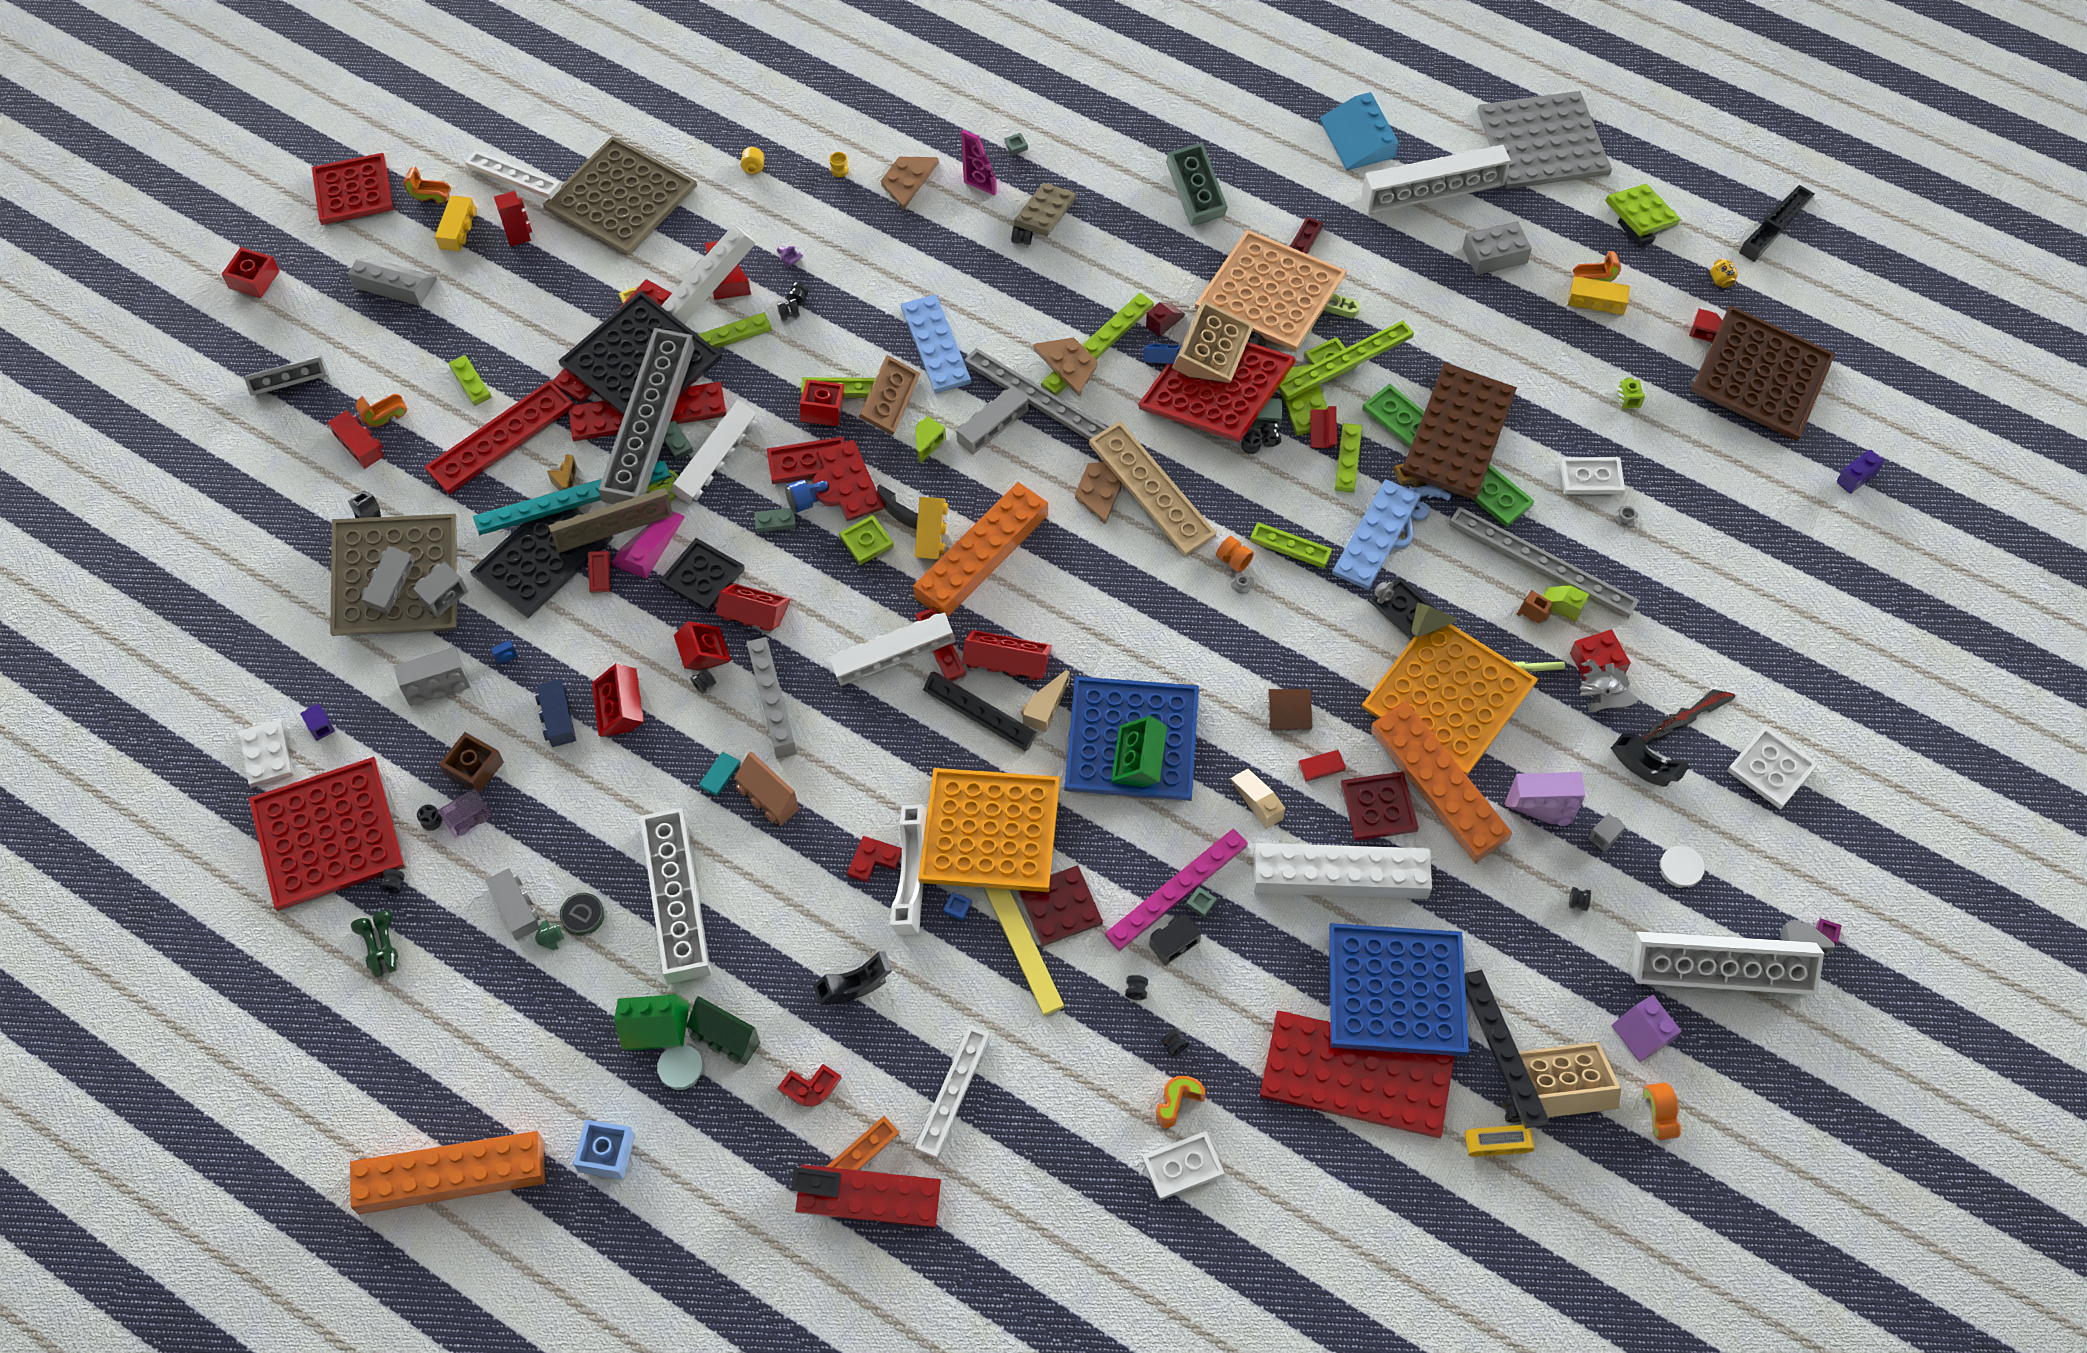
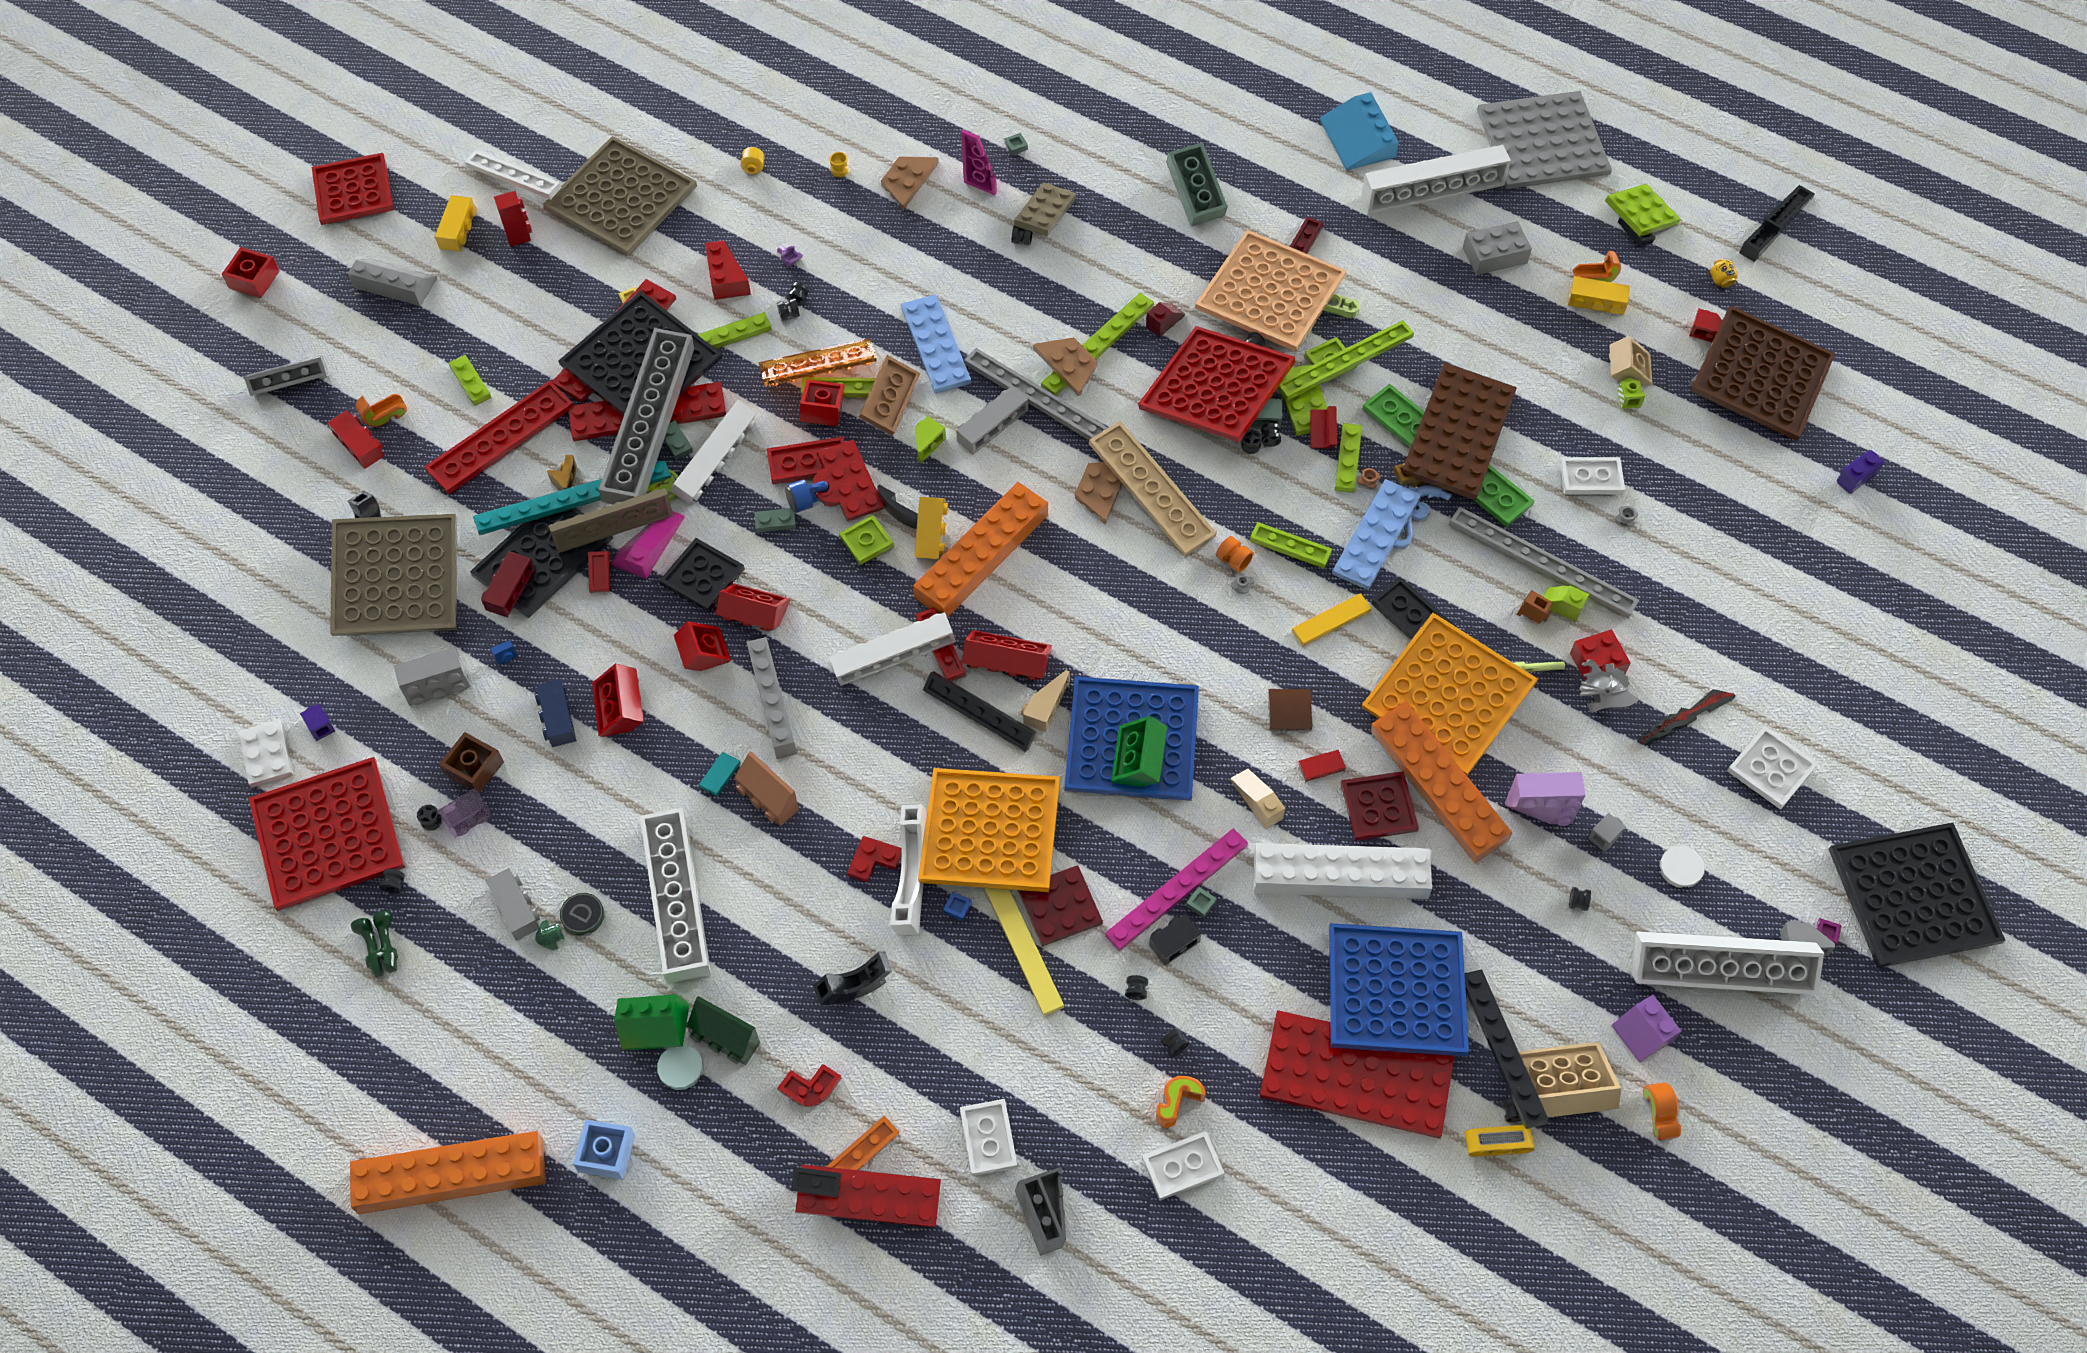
(387, 579): light grey brick -> none
(425, 189): orange animal -> none
(440, 589): light grey brick -> none
(507, 584): none -> dark red brick
(703, 680): black wheel -> none
(708, 274): white brick -> none
(817, 361): none -> clear orange plate
(952, 1092): white plate -> none
(988, 1137): none -> white plate
(1043, 1209): none -> dark grey wedge
(1161, 353): blue slope -> none
(1213, 344): tan slope -> none
(1331, 619): none -> yellow tile
(1369, 473): none -> nougat plate
(1384, 592): light grey plate -> none
(1429, 619): olive slope -> none
(1630, 360): none -> tan slope
(1645, 764): black arch -> none
(1916, 895): none -> black plate

